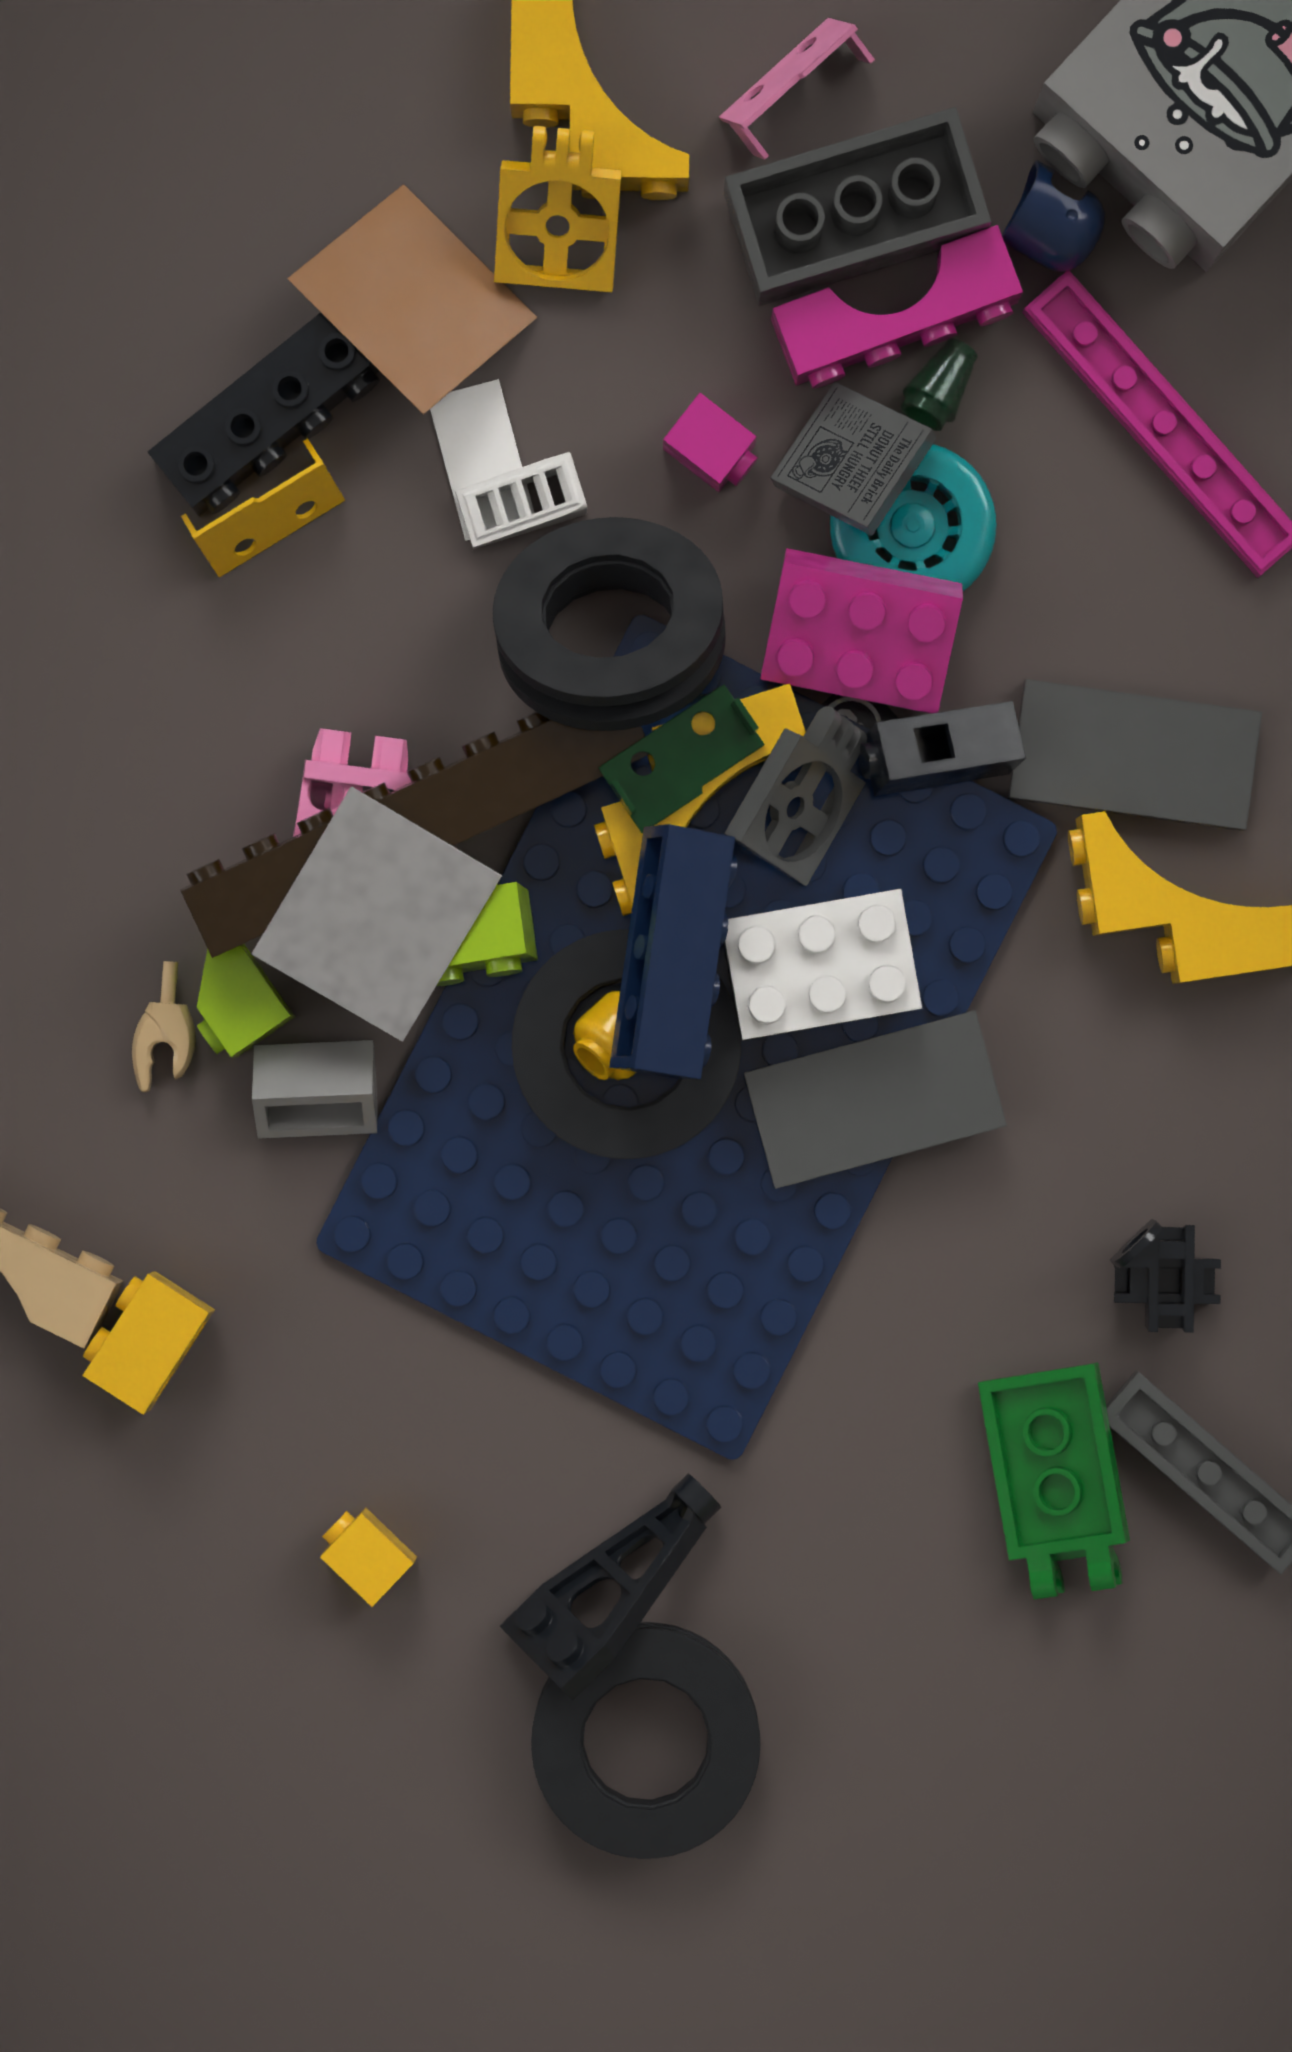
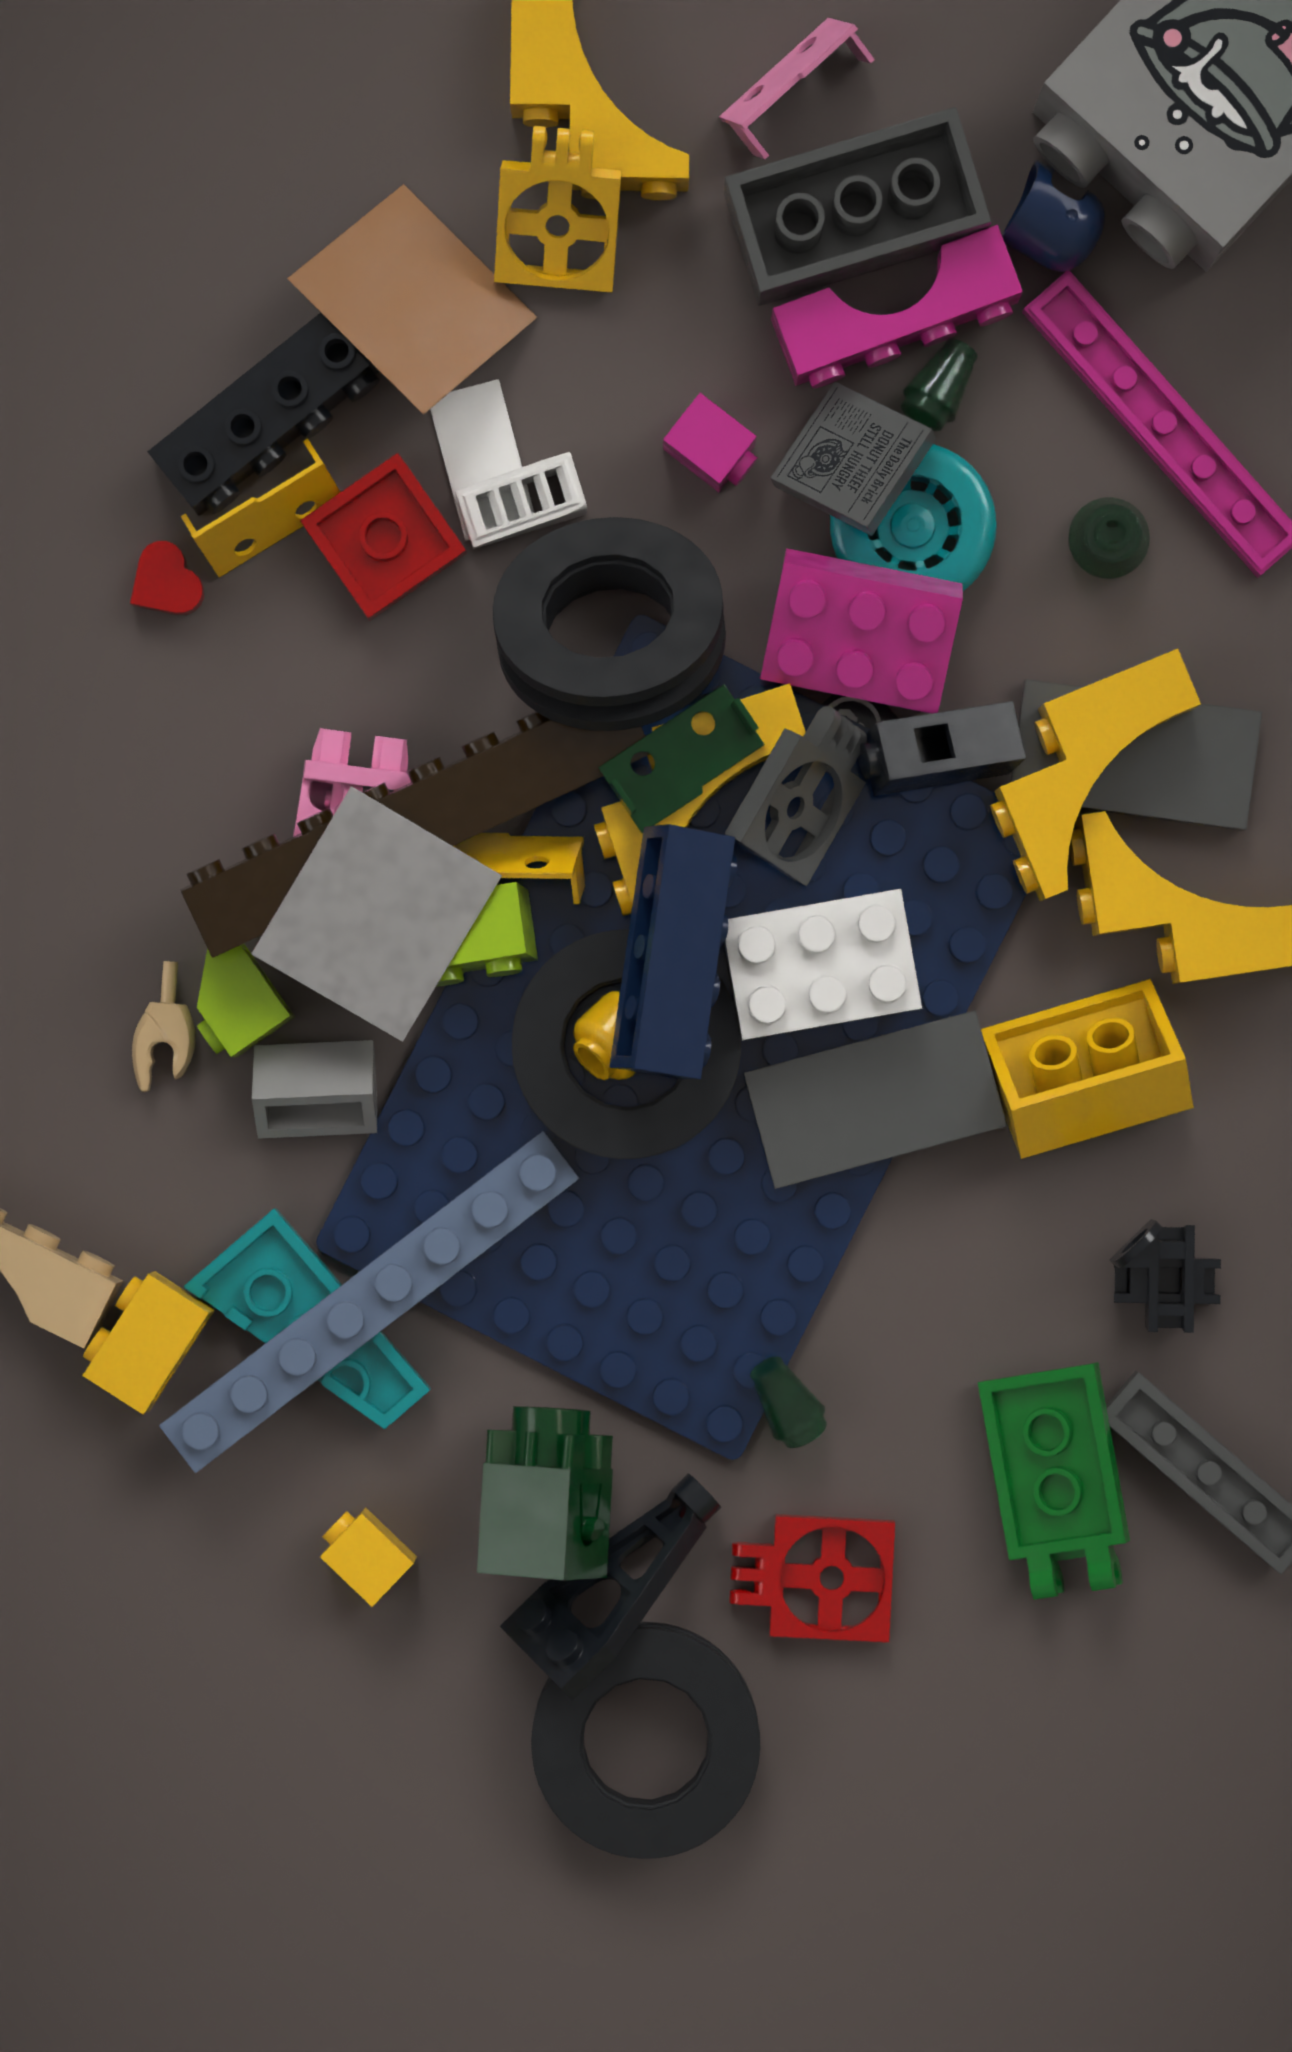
(165, 582): none -> red tile
(276, 1278): none -> teal wing
(368, 1302): none -> sand blue plate
(383, 536): none -> red plate
(512, 854): none -> yellow piece
(546, 1497): none -> dark green piece
(773, 1575): none -> red piece
(788, 1404): none -> clear green cone
(1087, 734): none -> yellow arch
(1087, 1068): none -> yellow slope
(1090, 534): none -> clear green cone

